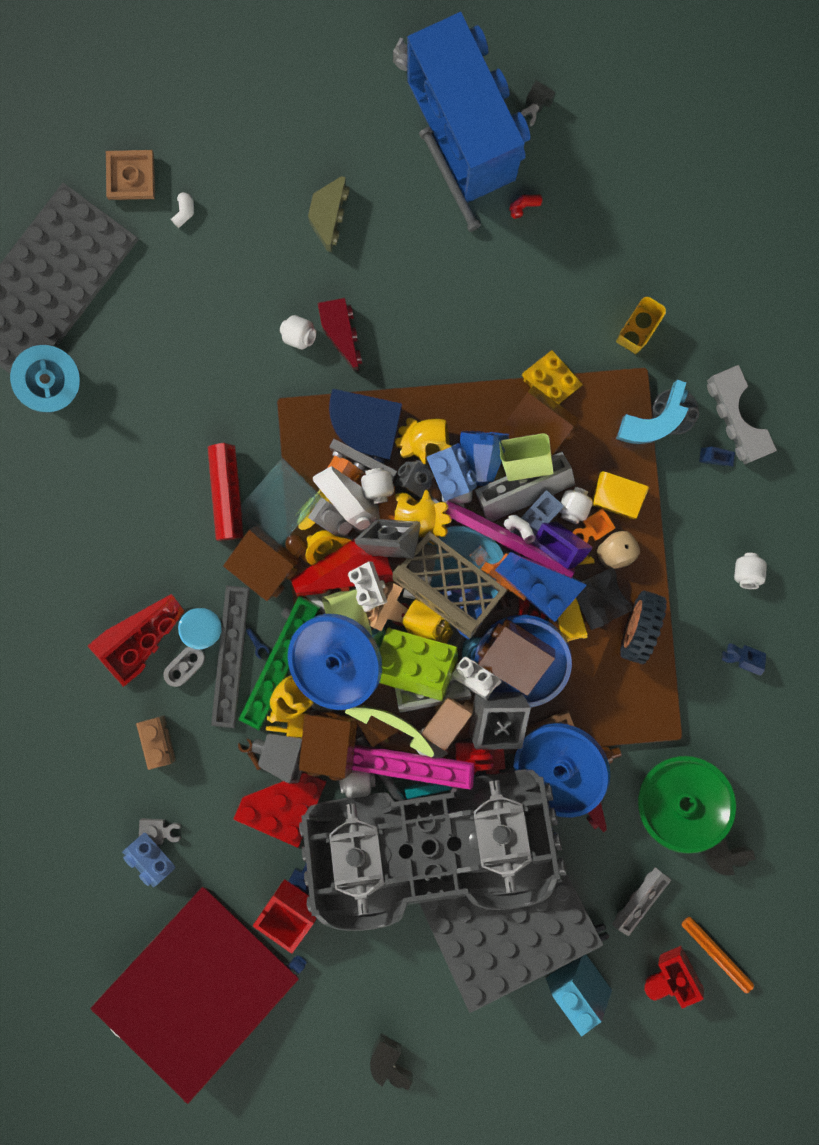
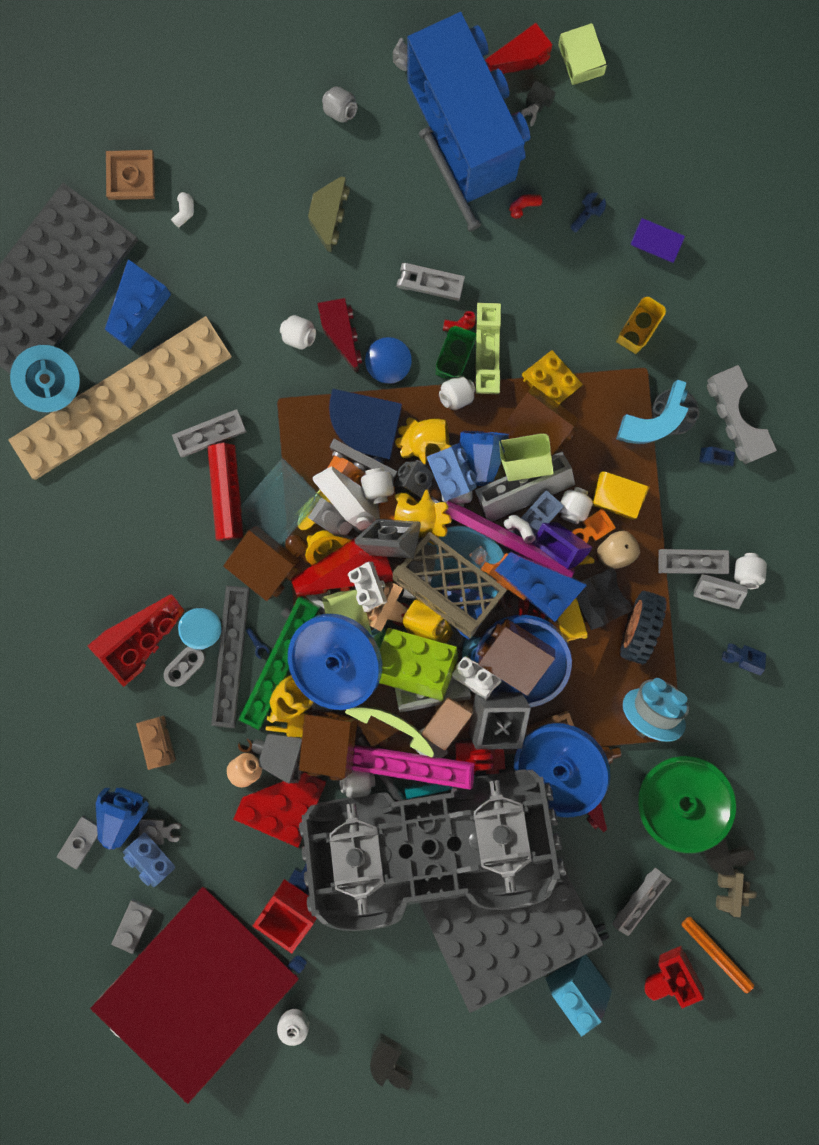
(79, 842): none -> light grey plate
(118, 815): none -> blue cone
(120, 398): none -> tan plate
(132, 926): none -> light grey plate
(135, 304): none -> blue wedge
(209, 433): none -> light grey plate
(244, 770): none -> light nougat head
(293, 1027): none -> white head
(339, 104): none -> light grey head
(388, 360): none -> blue dish
(431, 281): none -> light grey plate
(455, 333): none -> green piece
(457, 393): none -> white head
(466, 322): none -> red arm
(487, 348): none -> yellowish green slope
(522, 52): none -> red slope
(582, 54): none -> yellowish green piece
(588, 211): none -> dark blue bar
(657, 240): none -> dark purple brick
(657, 710): none -> medium azure piece
(693, 561): none -> light grey plate
(720, 591): none -> light grey plate
(738, 893): none -> dark tan hips

